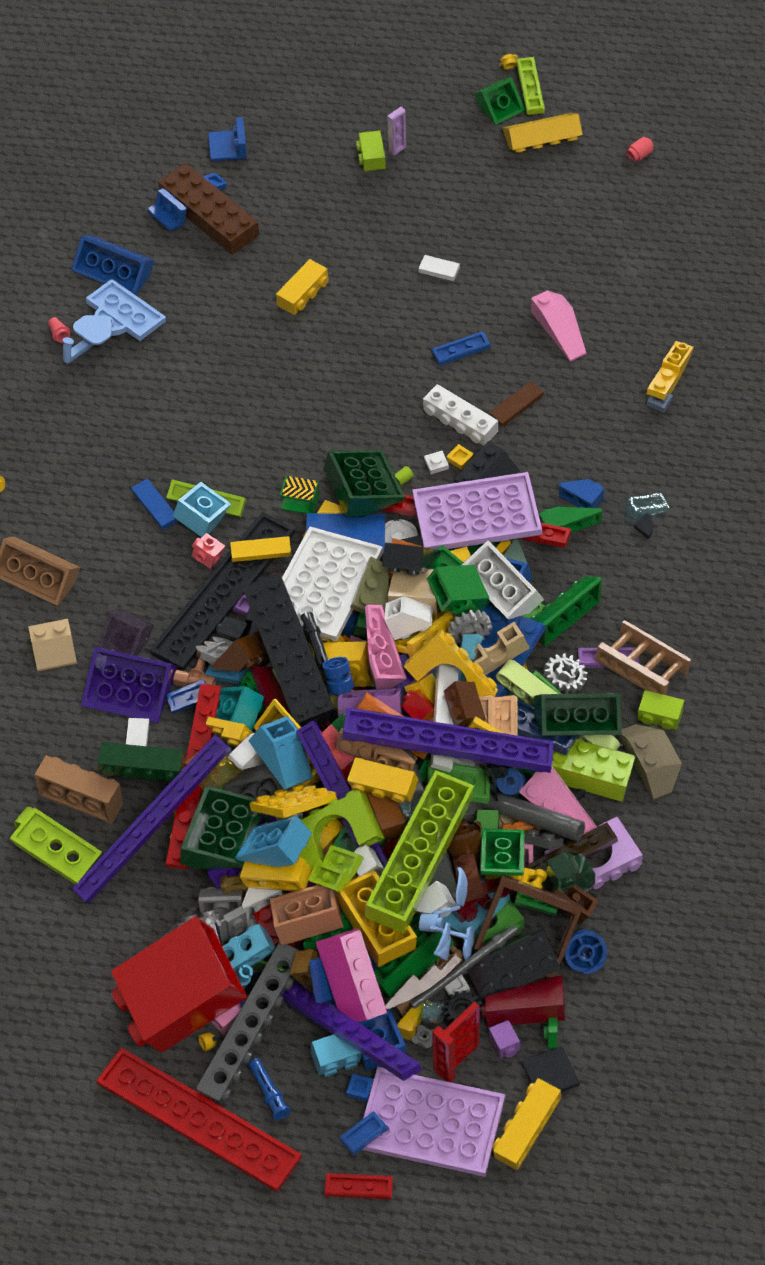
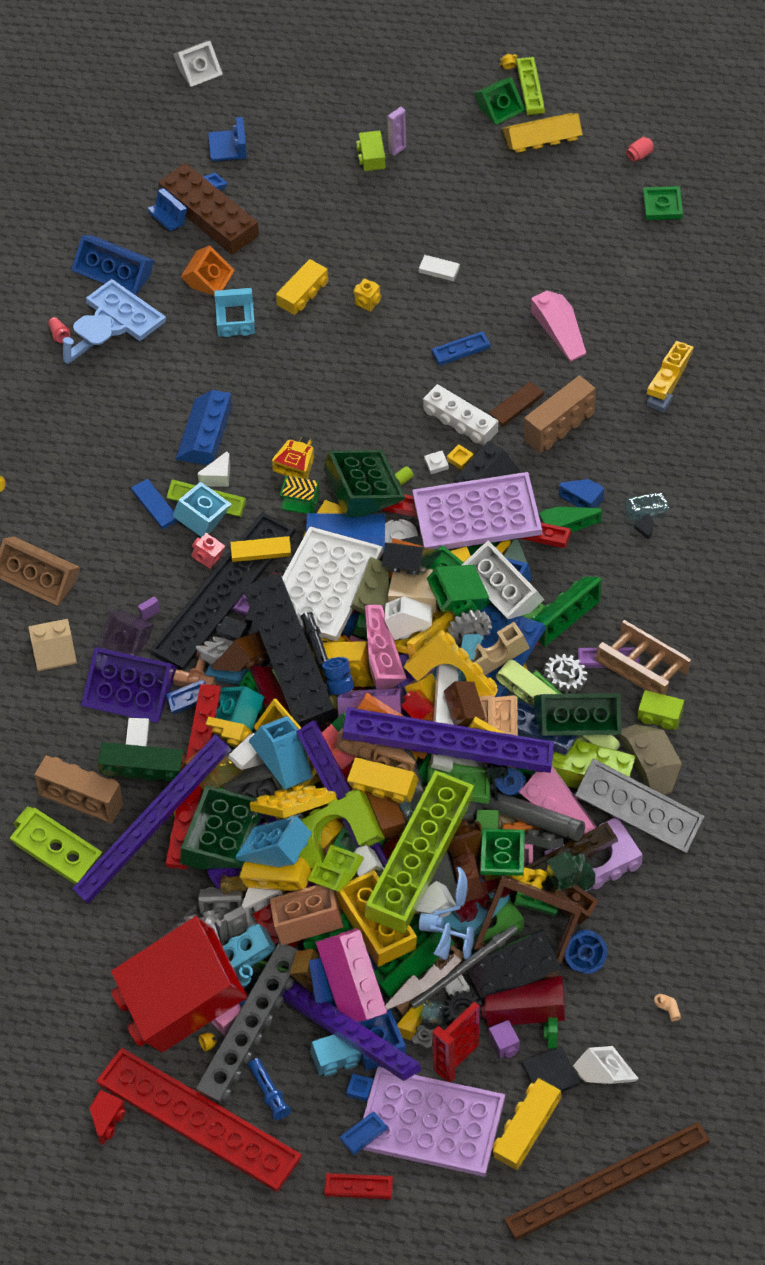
(105, 1113): none -> red slope
(148, 608): none -> medium lavender tile
(198, 63): none -> white slope
(205, 428): none -> blue slope
(207, 271): none -> orange slope
(217, 472): none -> white slope
(230, 298): none -> medium azure panel
(294, 458): none -> yellow torso
(367, 294): none -> yellow brick
(559, 414): none -> medium nougat brick
(604, 1066): none -> white slope
(606, 1181): none -> reddish brown plate
(639, 806): none -> plate
(662, 203): none -> green plate
(668, 1004): none -> light nougat arm

